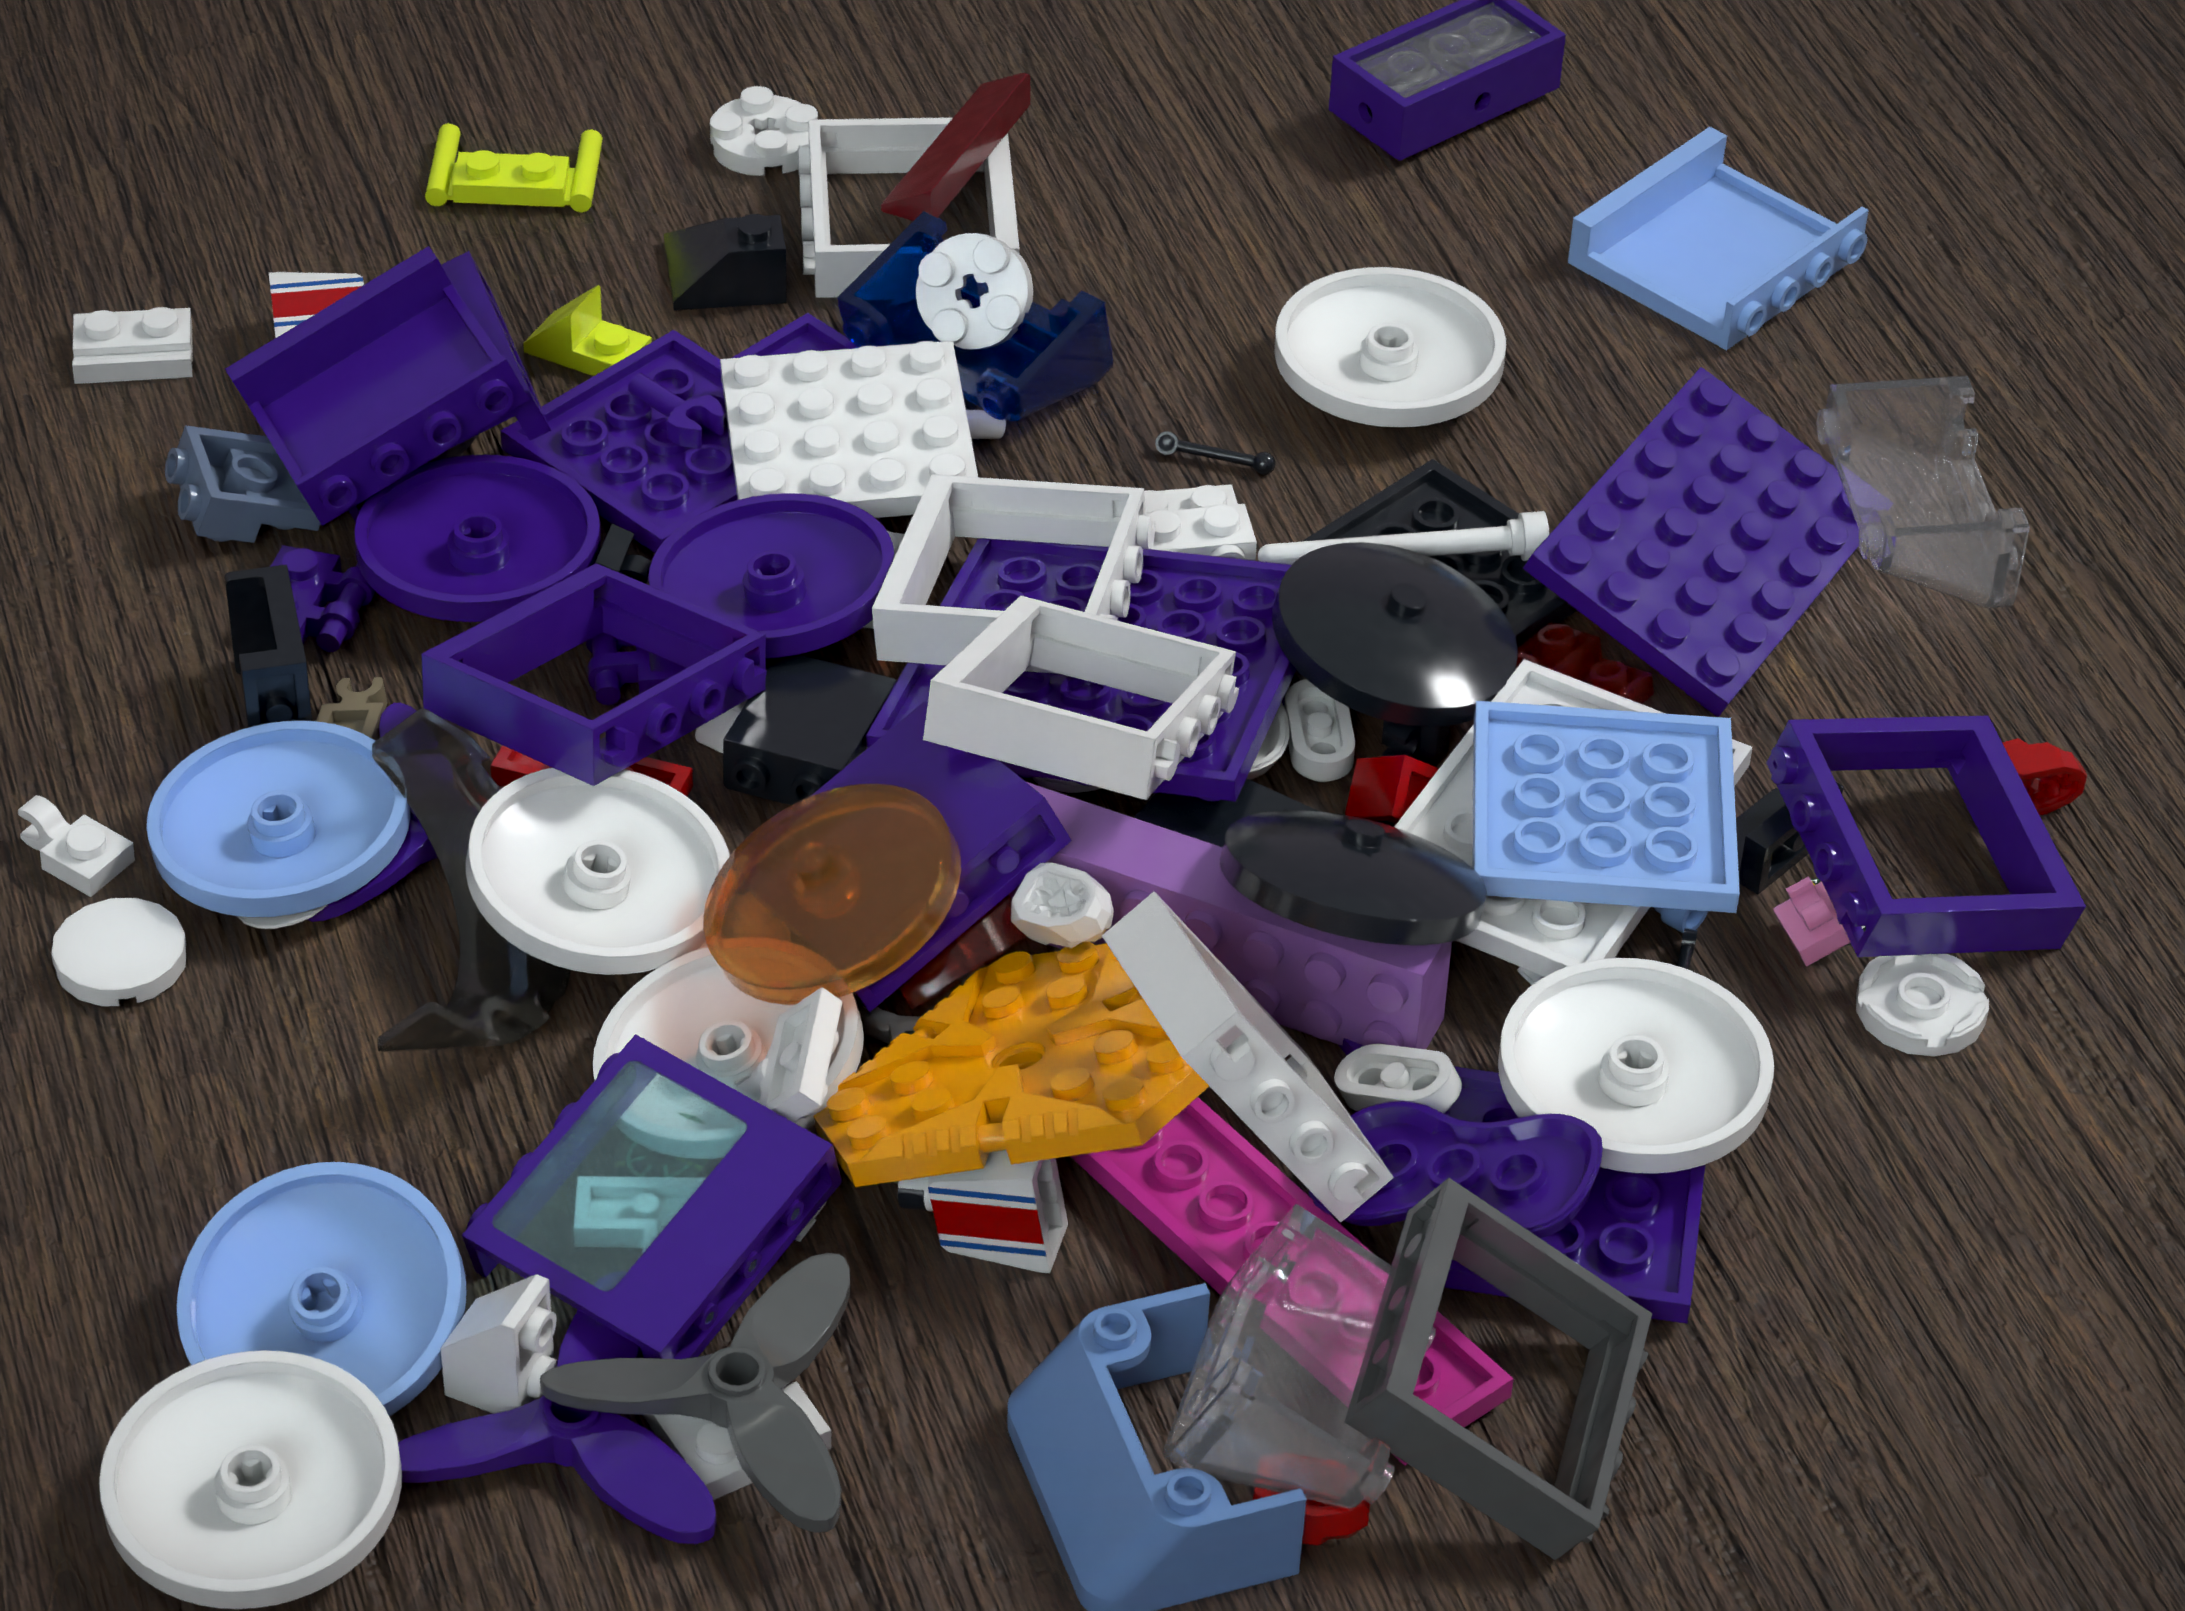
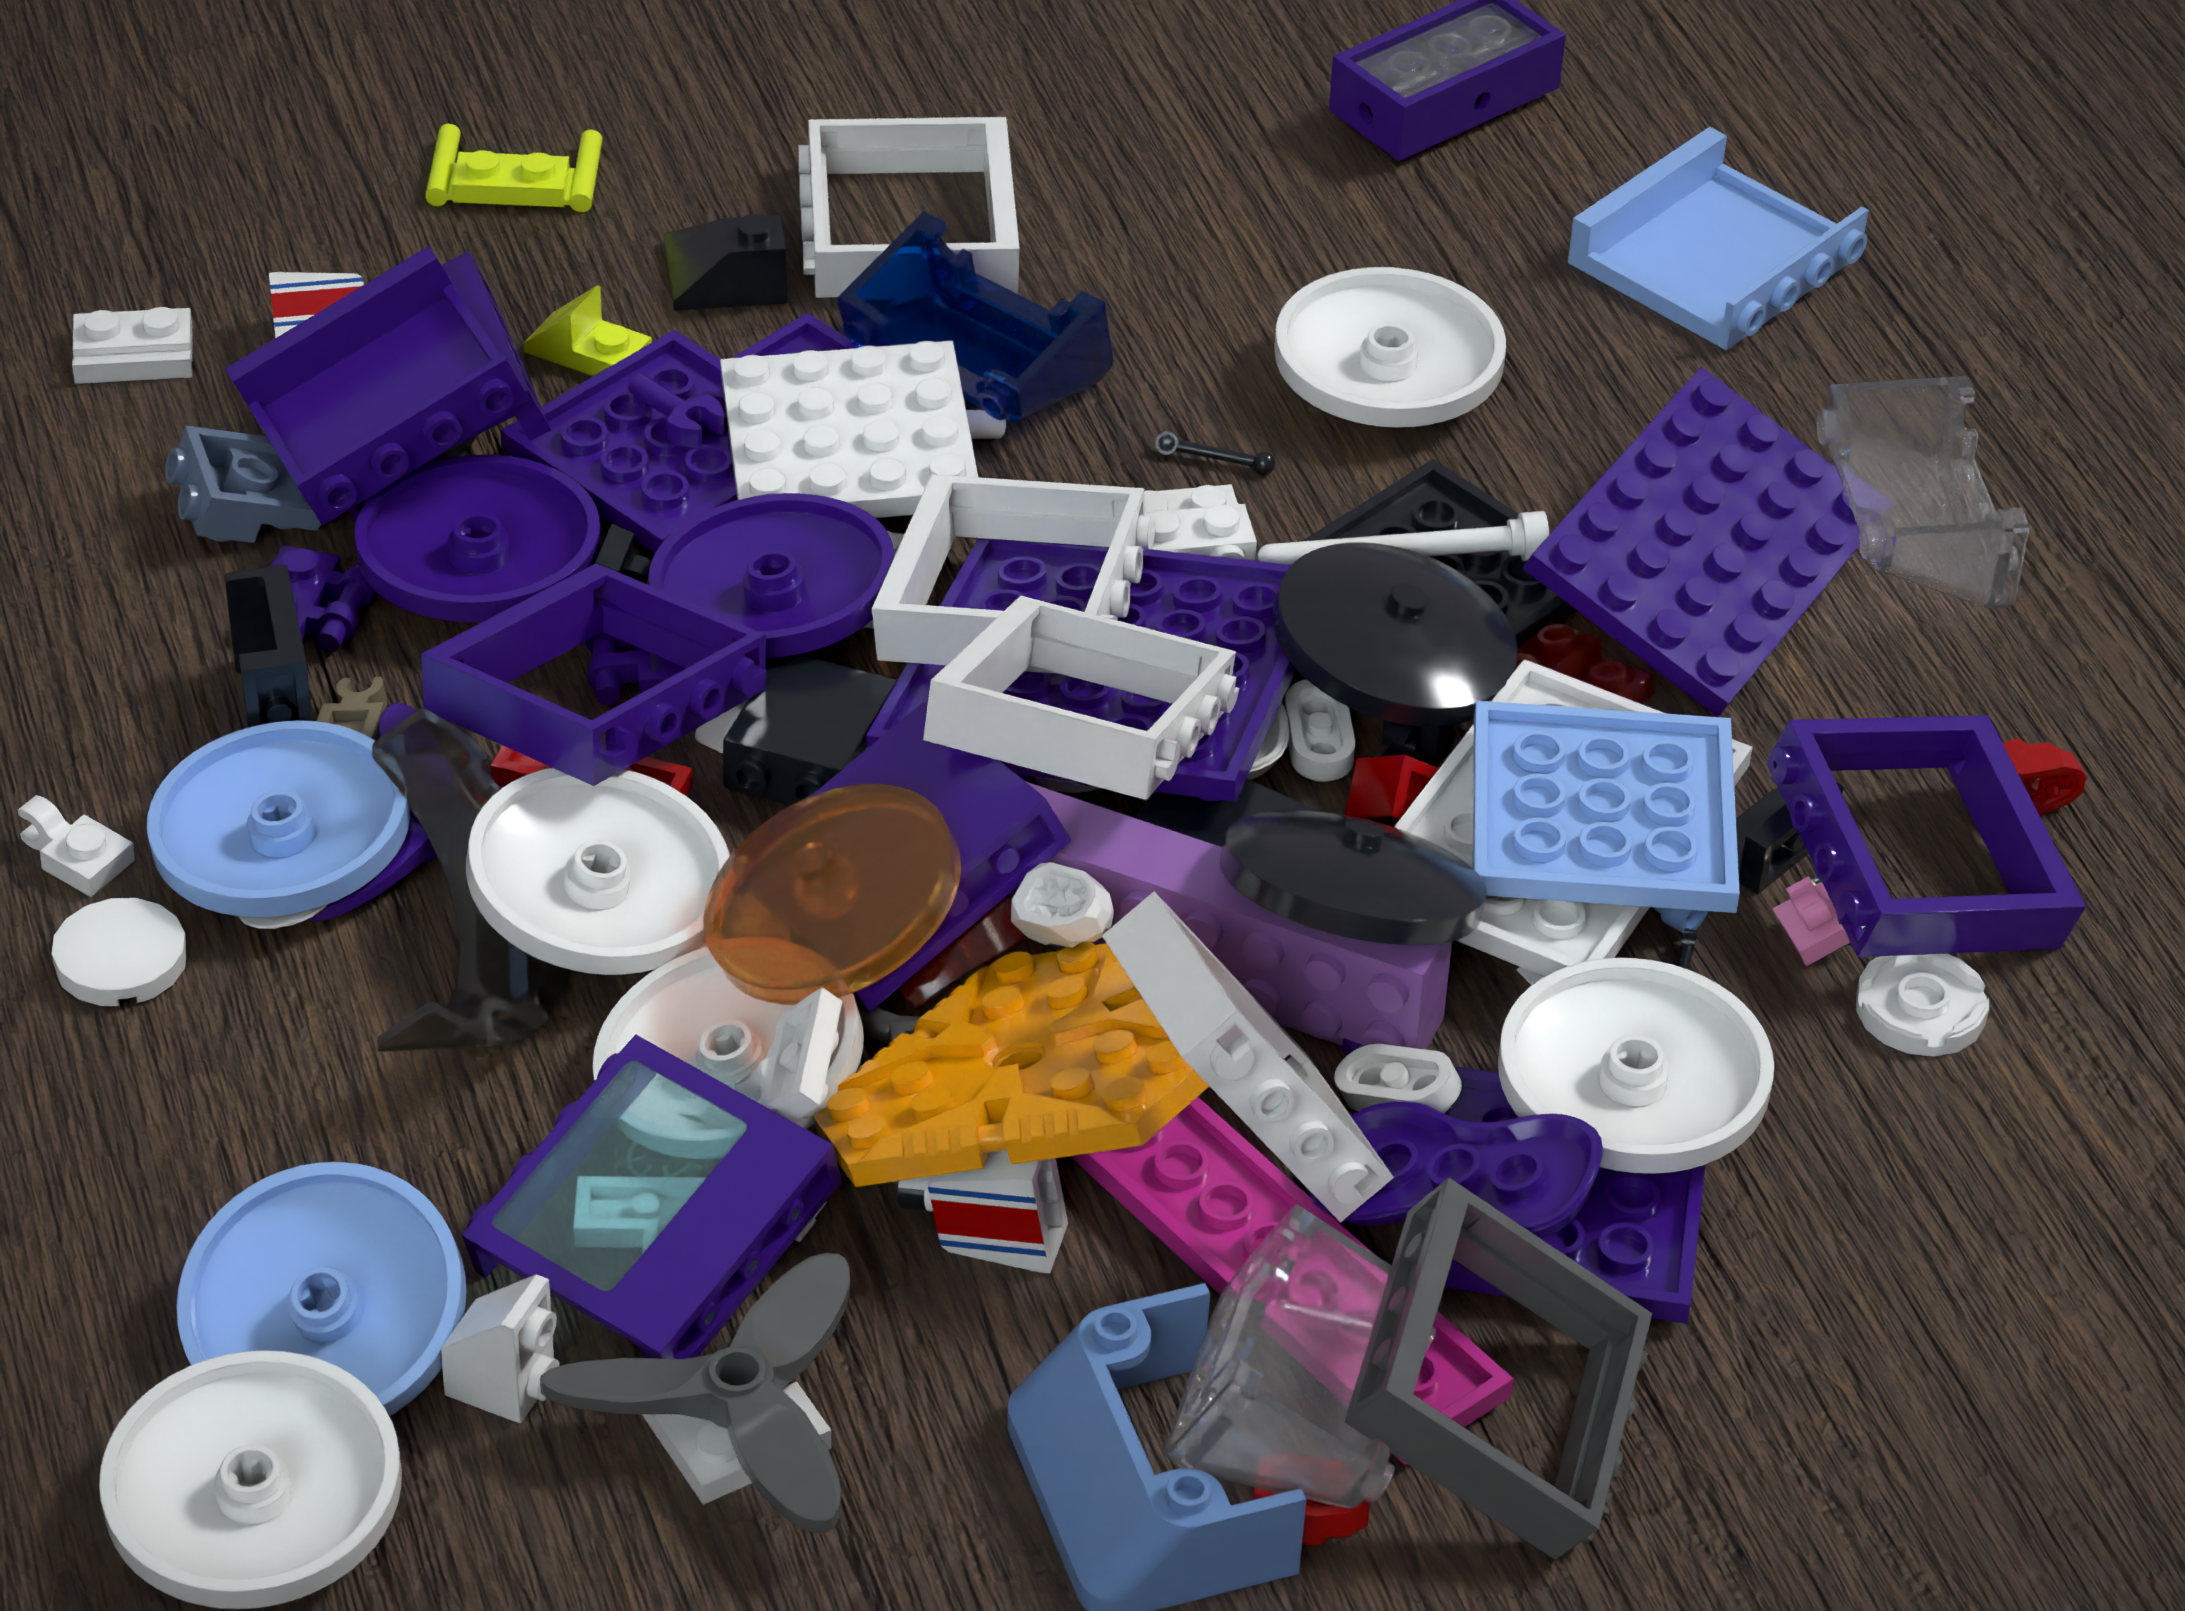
(611, 1453): dark purple piece -> none
(760, 131): white plate -> none
(945, 274): white plate -> none
(960, 148): dark red slope -> none

